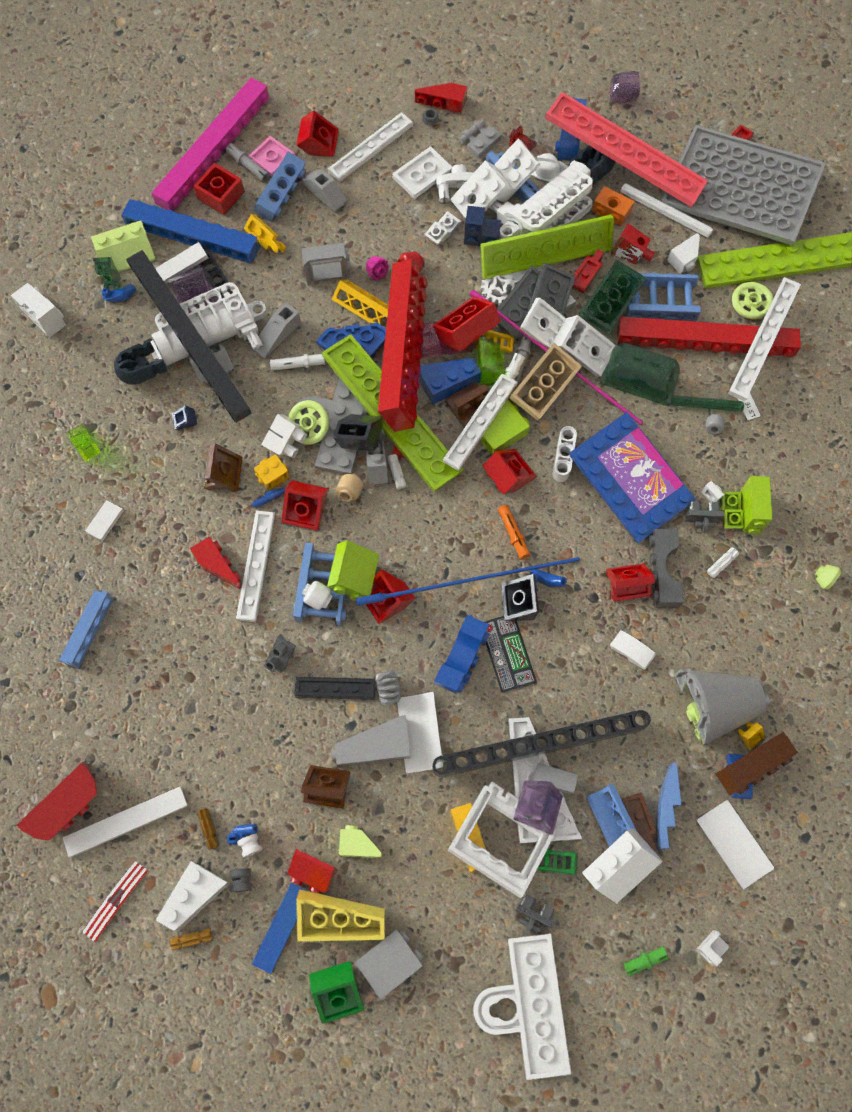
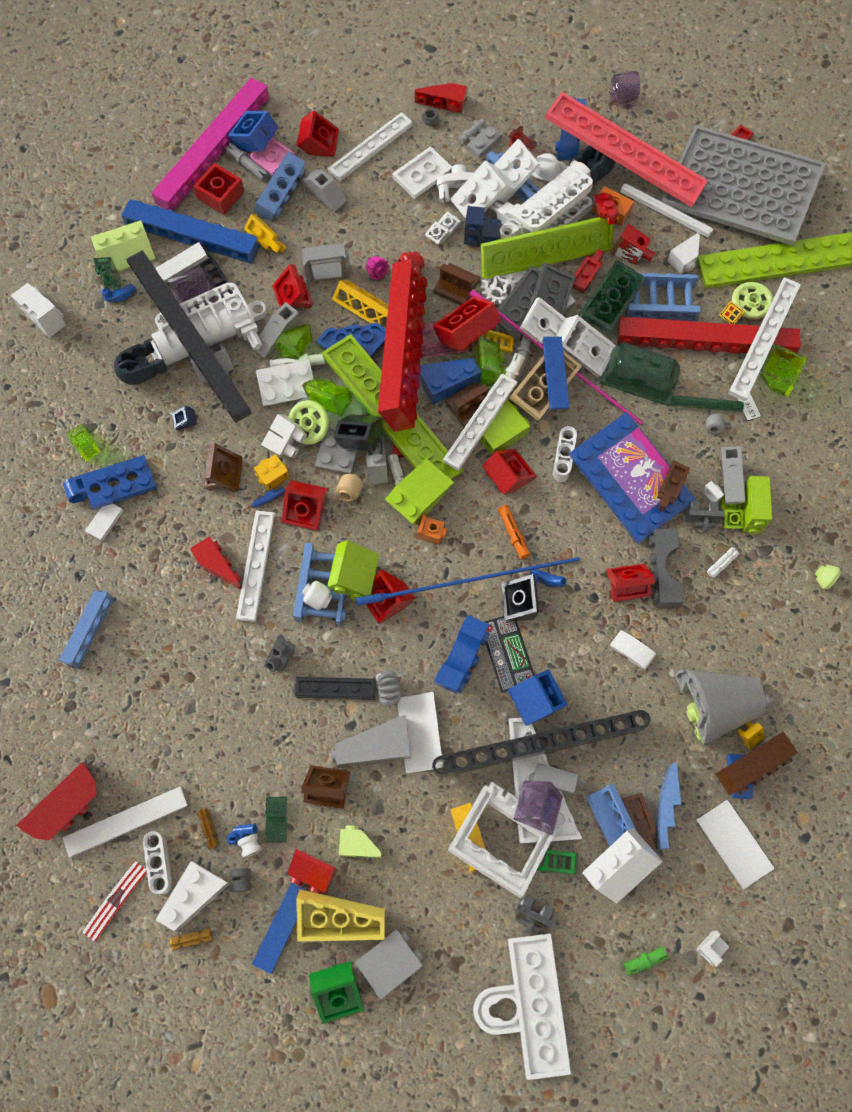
(79, 487): none -> blue hinge
(164, 870): none -> white beam
(253, 131): none -> blue brick
(276, 819): none -> clear green slope
(283, 382): none -> white plate
(292, 289): none -> red bracket
(294, 342): none -> clear neon green slope
(330, 396): none -> clear neon green slope
(420, 491): none -> lime slope
(427, 534): none -> orange brick
(455, 283): none -> reddish brown bracket
(537, 697): none -> blue slope
(555, 373): none -> blue tile
(606, 207): none -> red hinge
(672, 484): none -> reddish brown hinge
(732, 313): none -> yellow tile
(732, 475): none -> light grey slope
(782, 369): none -> clear neon green slope

